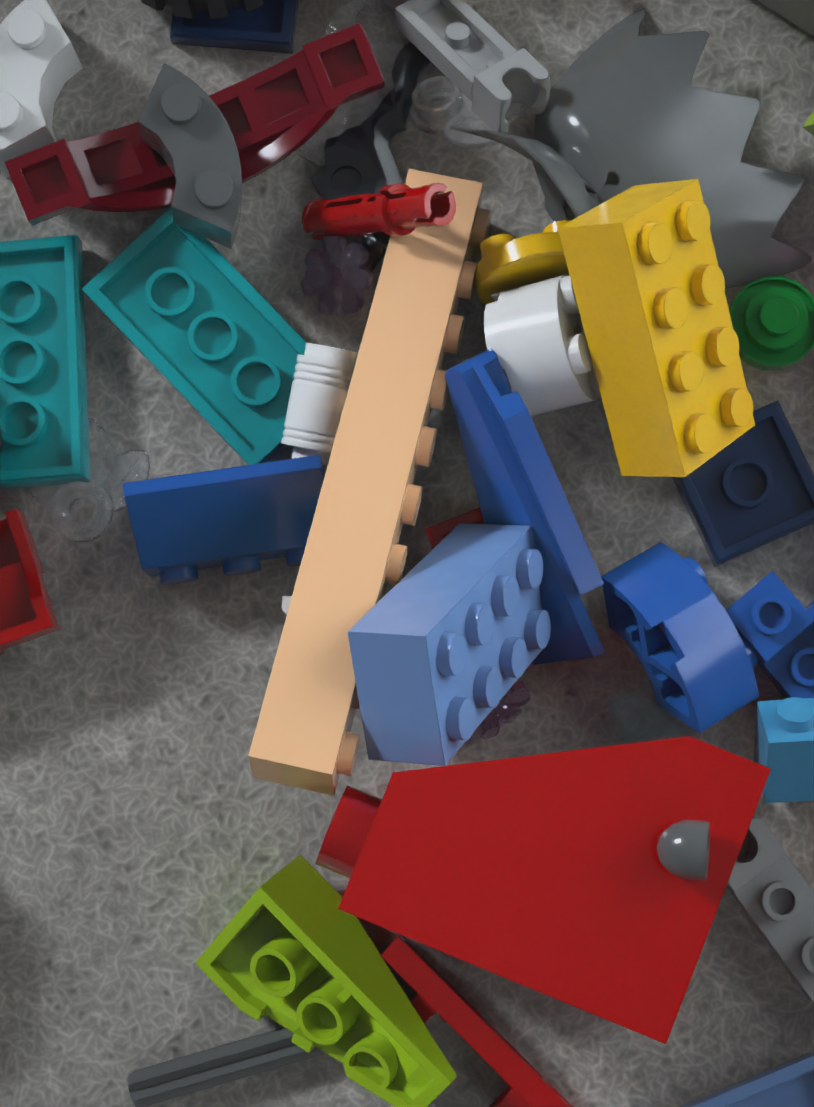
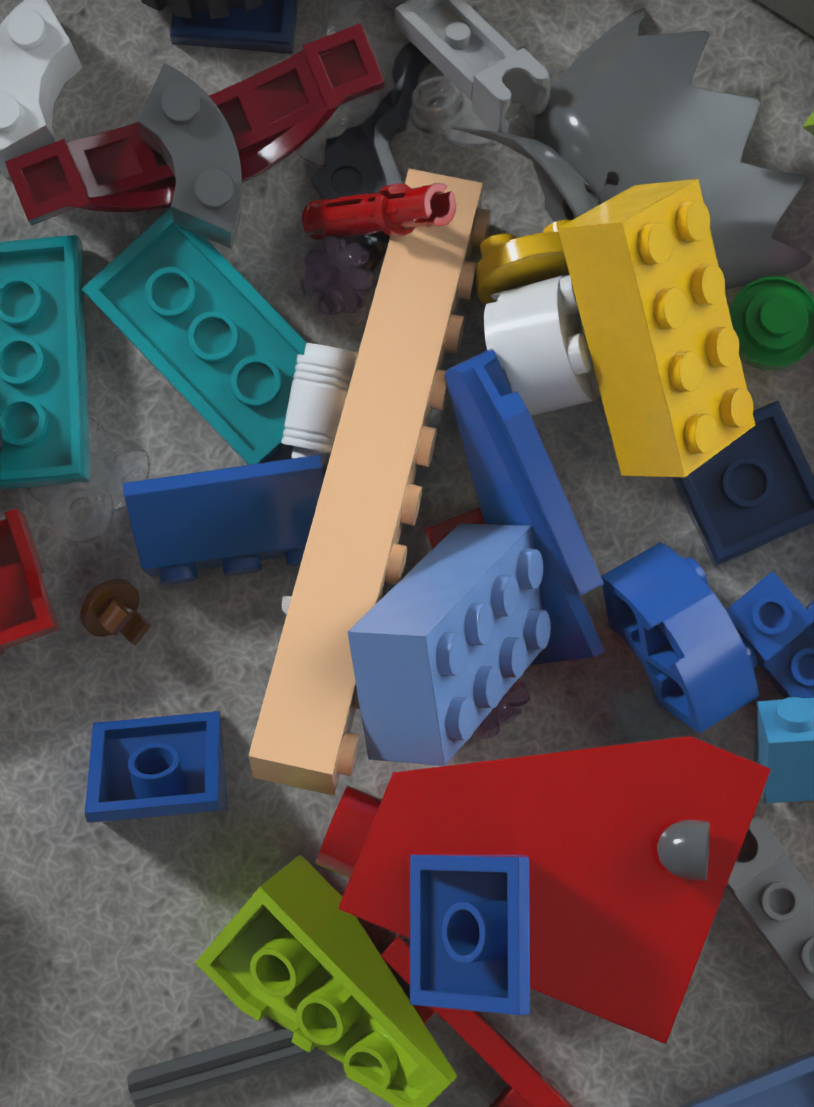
(113, 609): none -> reddish brown plate
(156, 767): none -> blue slope
(470, 932): none -> blue slope

